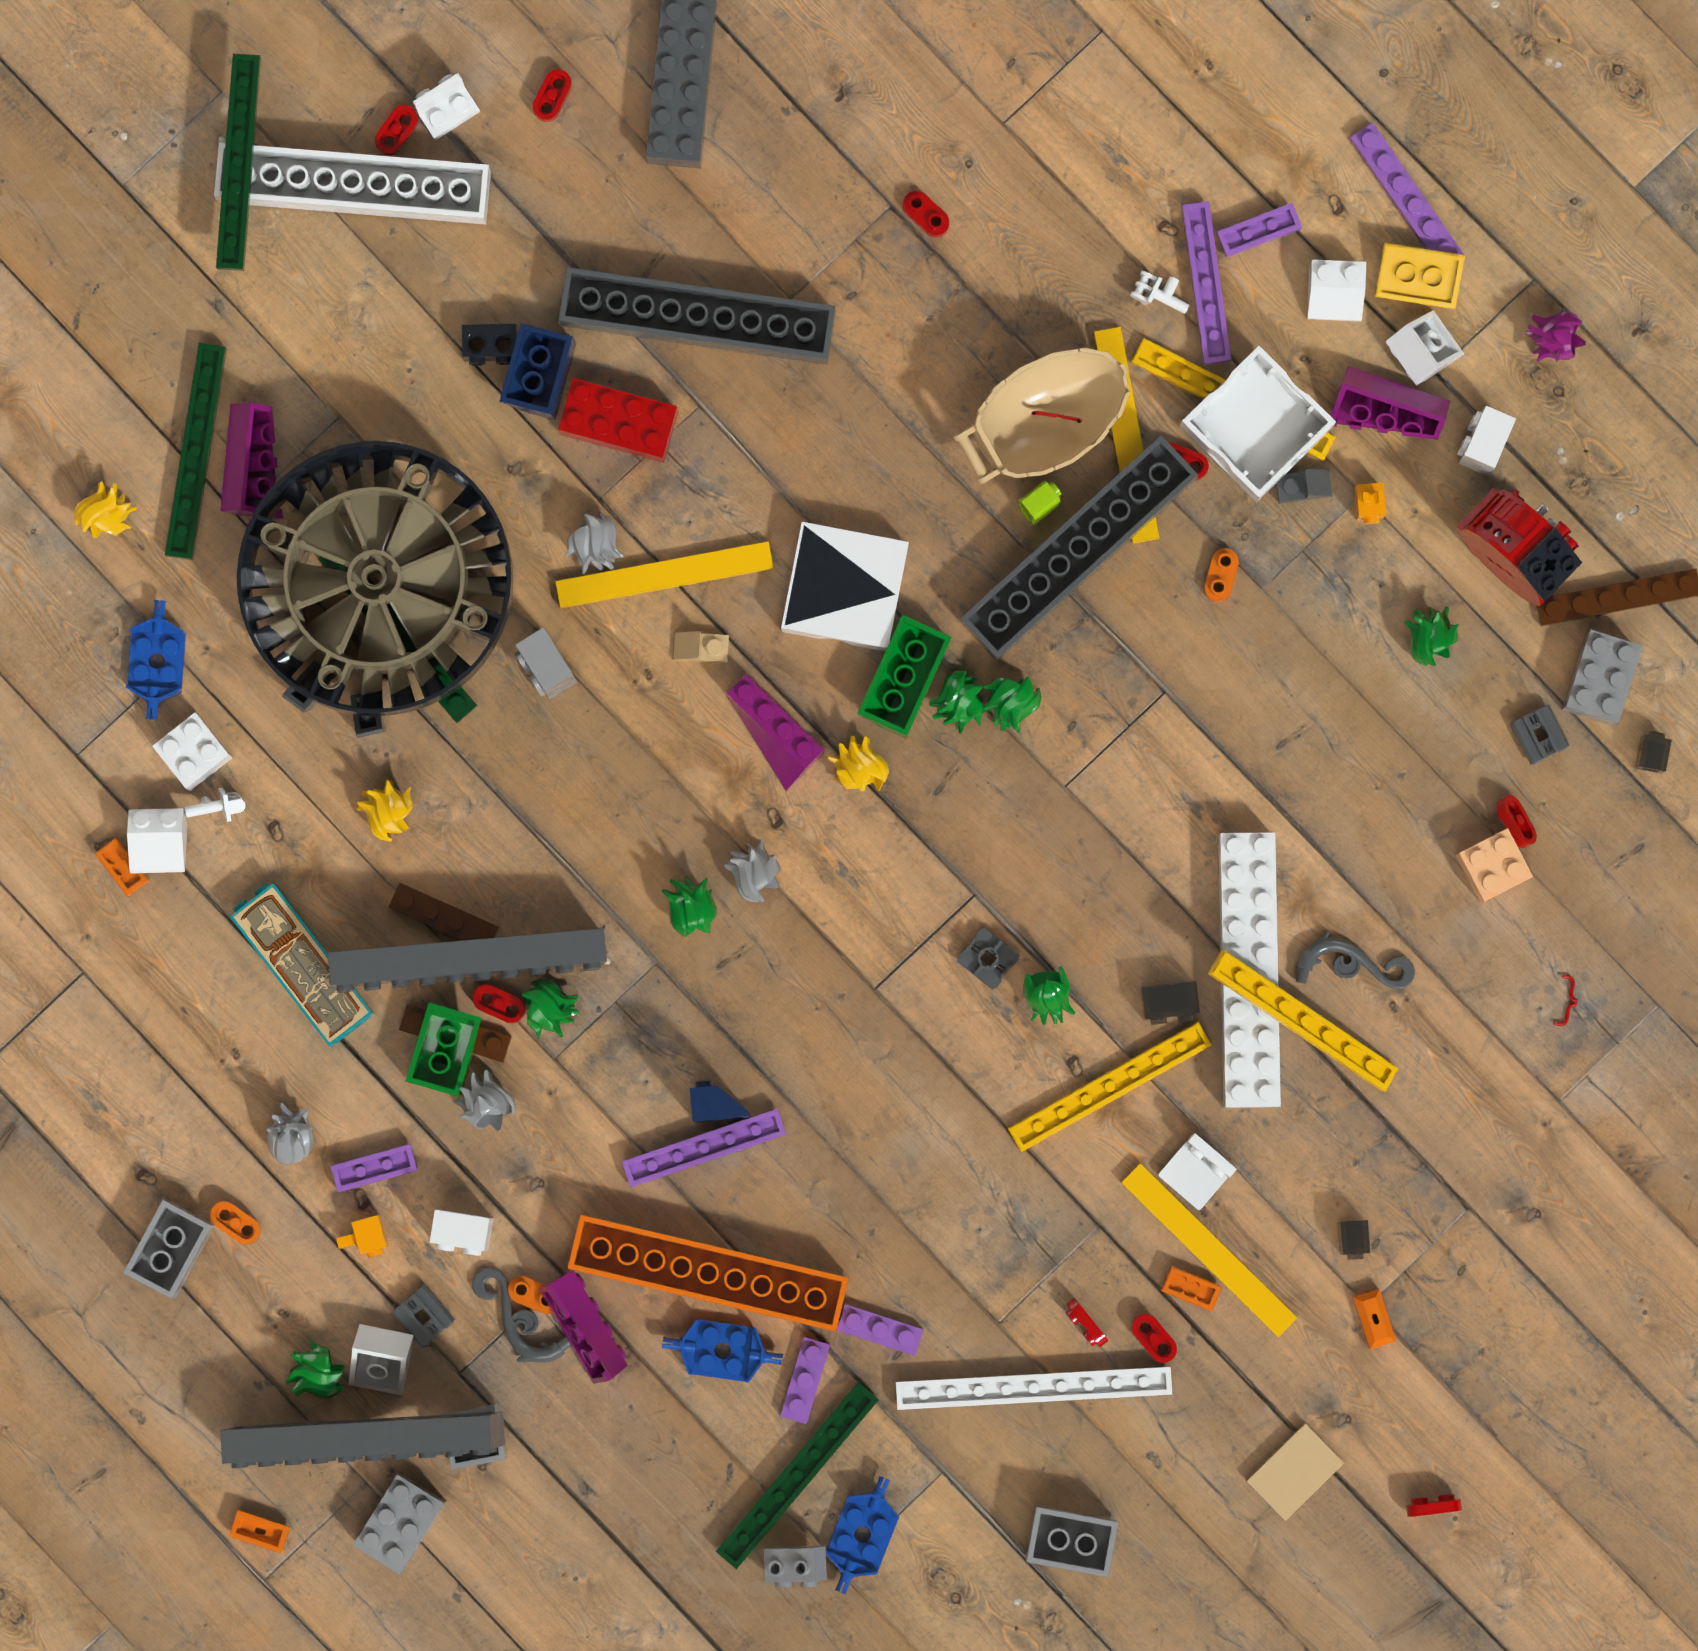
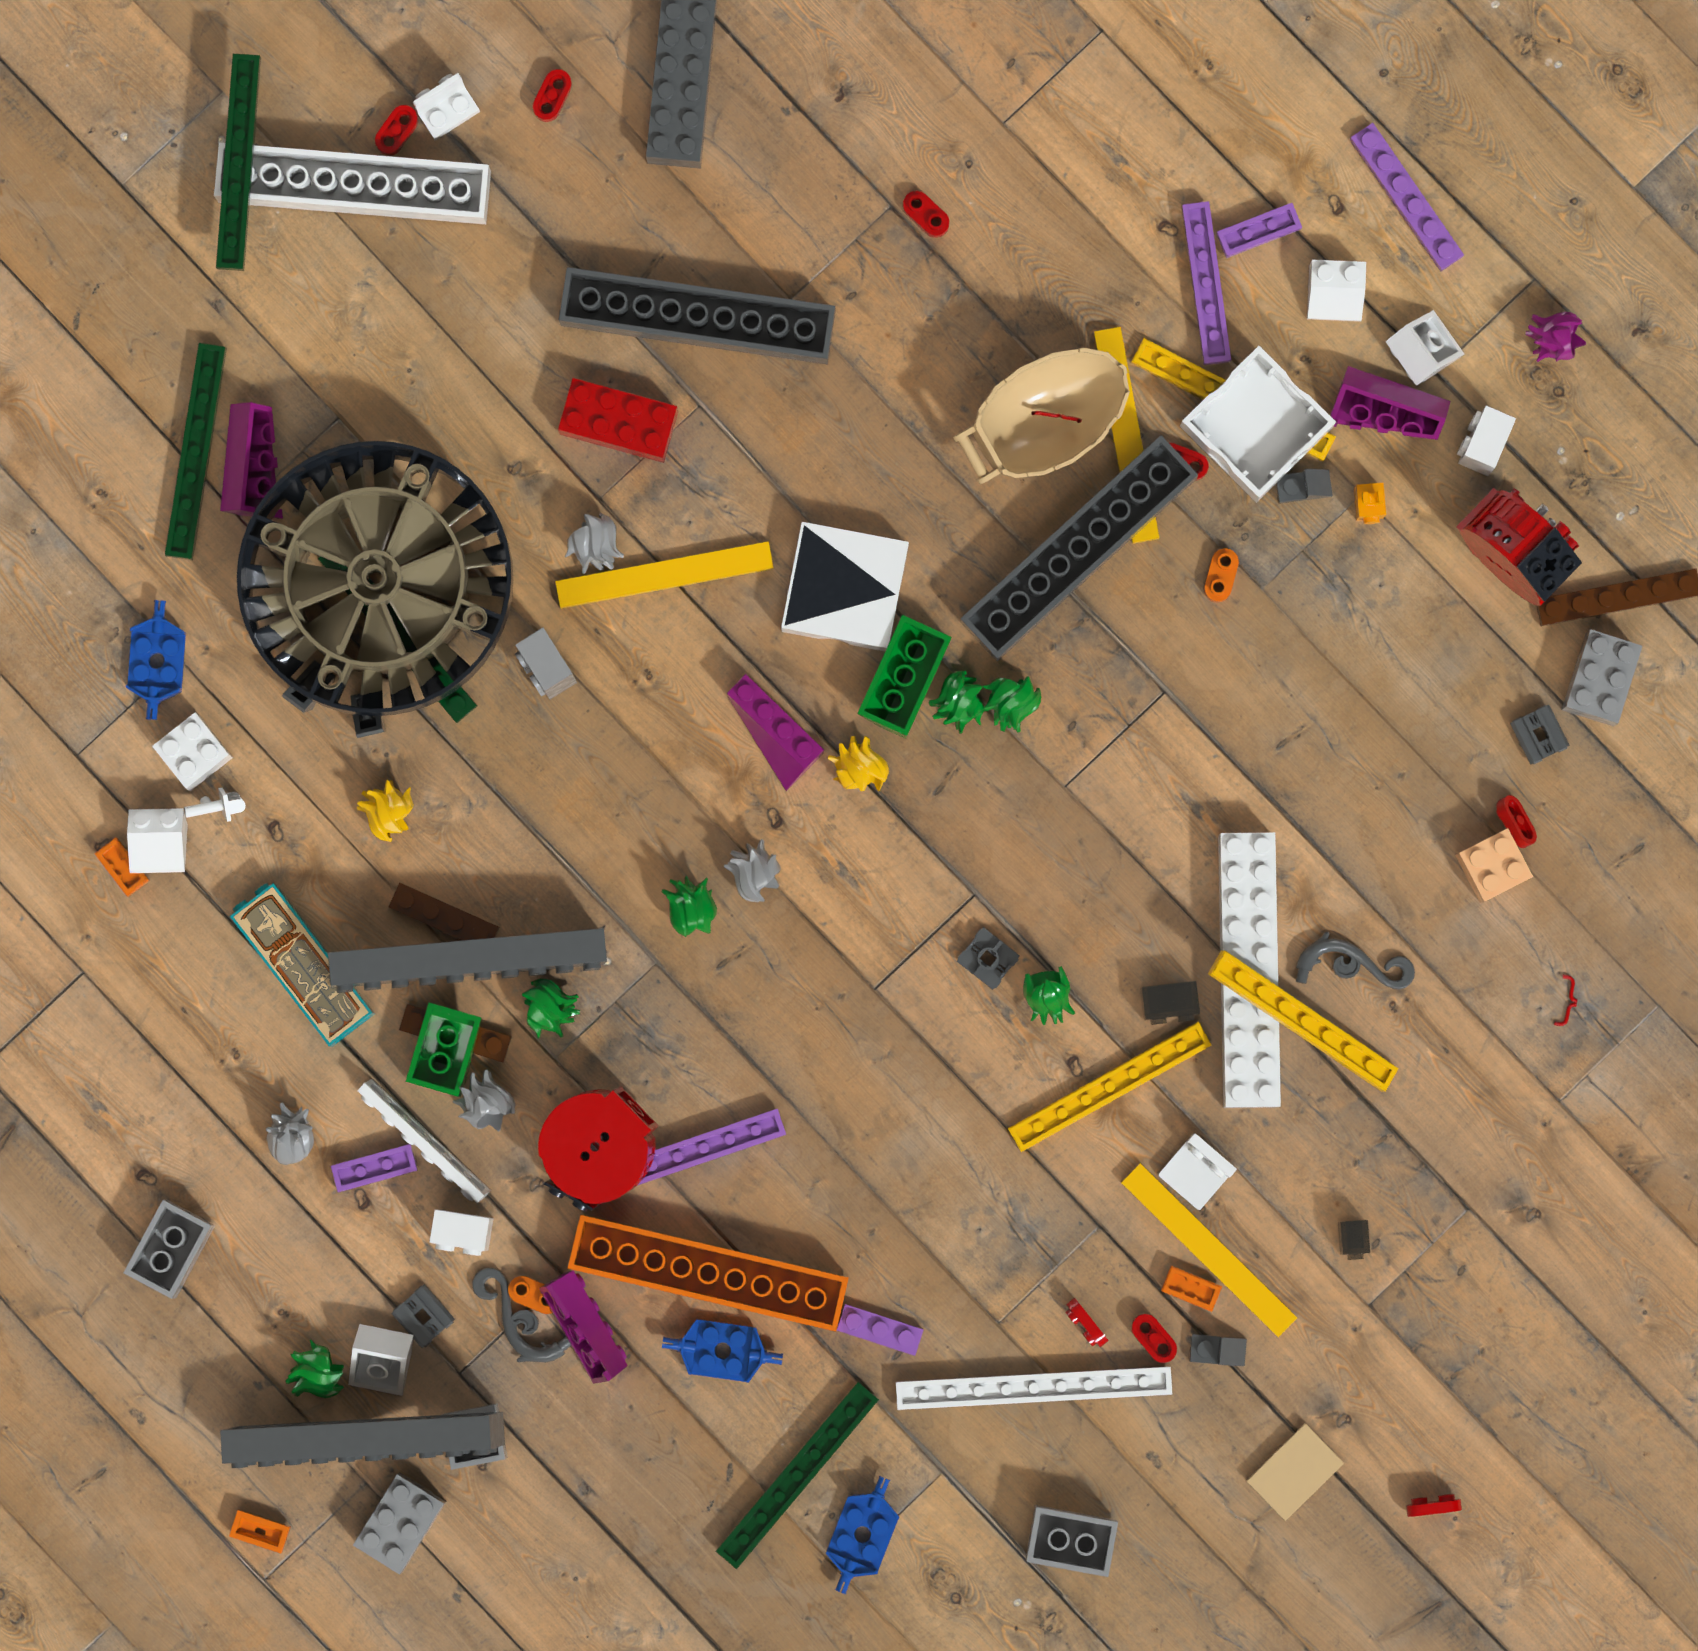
(103, 512): yellow hair -> none
(236, 1222): orange plate -> none
(368, 1235): light orange brick -> none
(416, 1134): none -> white plate
(490, 335): black brick -> none
(499, 1004): red plate -> none
(538, 371): dark blue slope -> none
(596, 1147): none -> red piece
(701, 647): tan slope -> none
(714, 1104): dark blue slope -> none
(795, 1564): light grey brick -> none
(805, 1380): medium lavender plate -> none
(1040, 502): lime brick -> none
(1152, 291): white arm -> none
(1218, 1350): none -> dark grey slope
(1367, 1305): orange piece -> none
(1419, 275): yellow tile -> none
(1431, 636): green hair -> none
(1653, 752): clear smoke brick -> none

